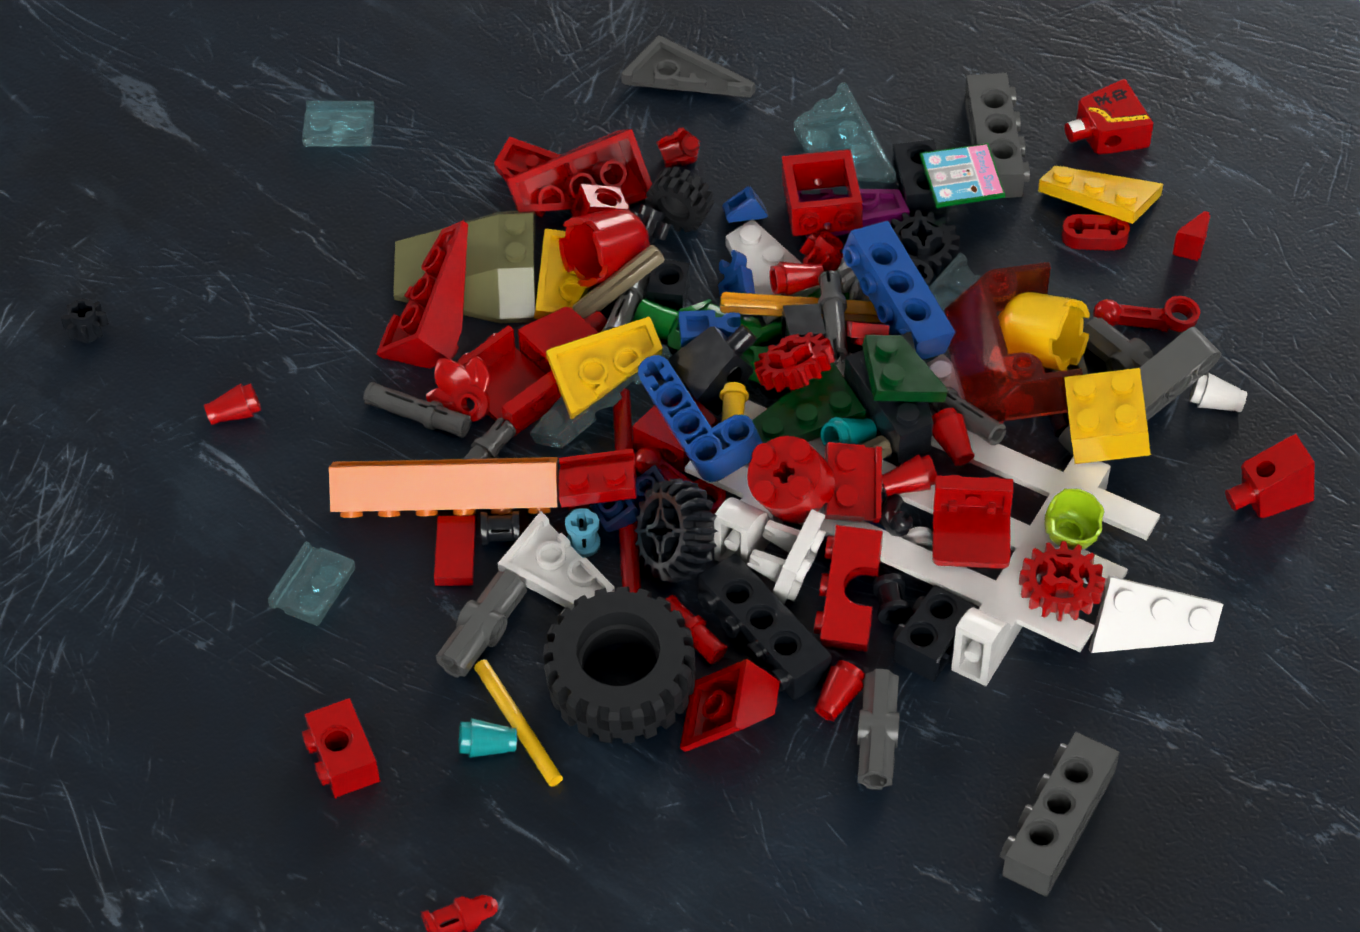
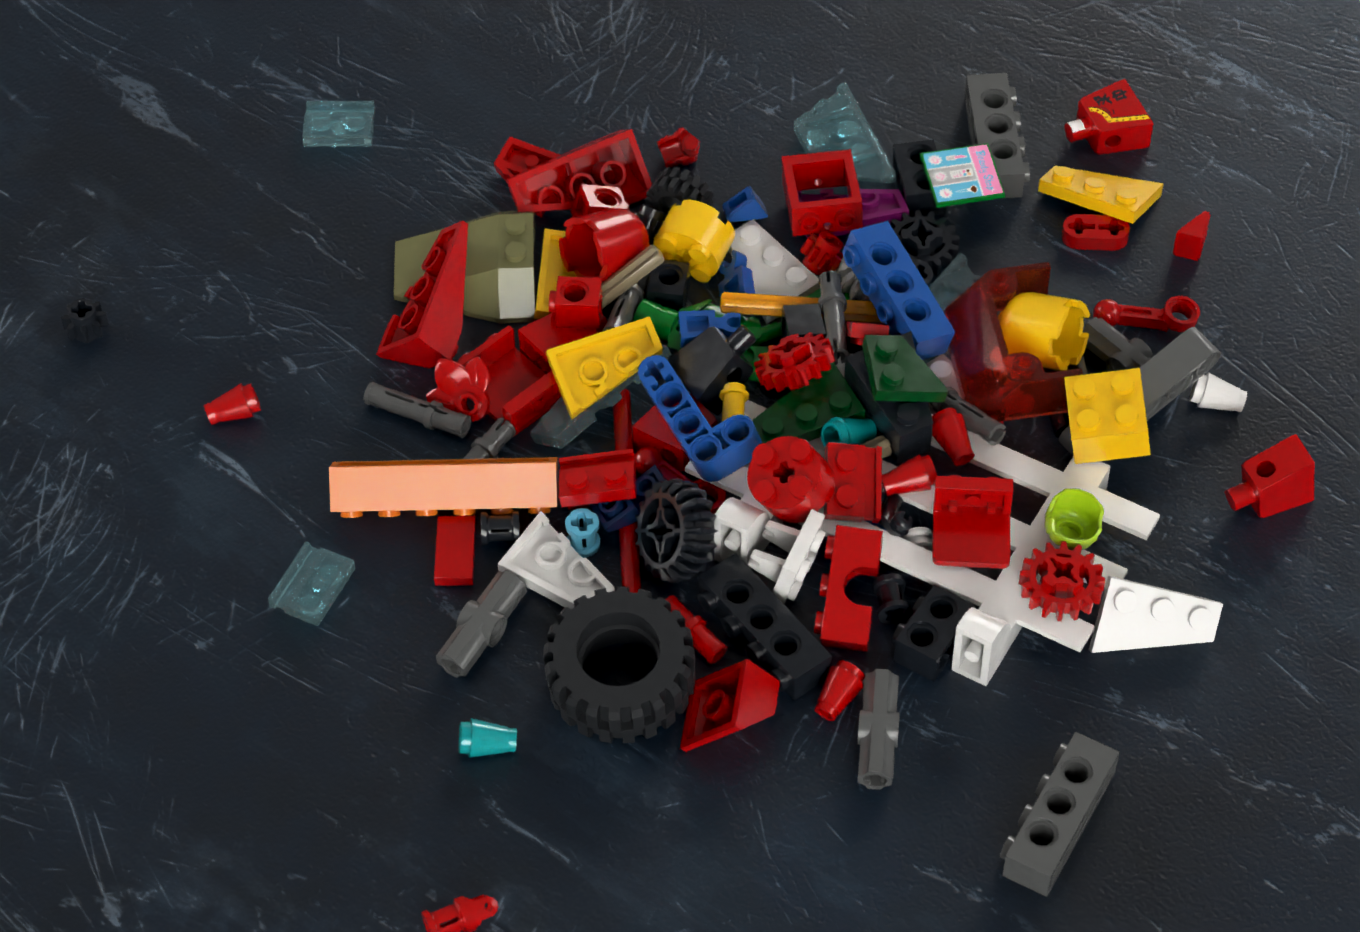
(334, 728): red brick -> none
(518, 721): yellow bar -> none
(577, 302): none -> red brick
(677, 68): dark grey wing -> none
(695, 237): none -> yellow brick
(791, 278): red cone -> none

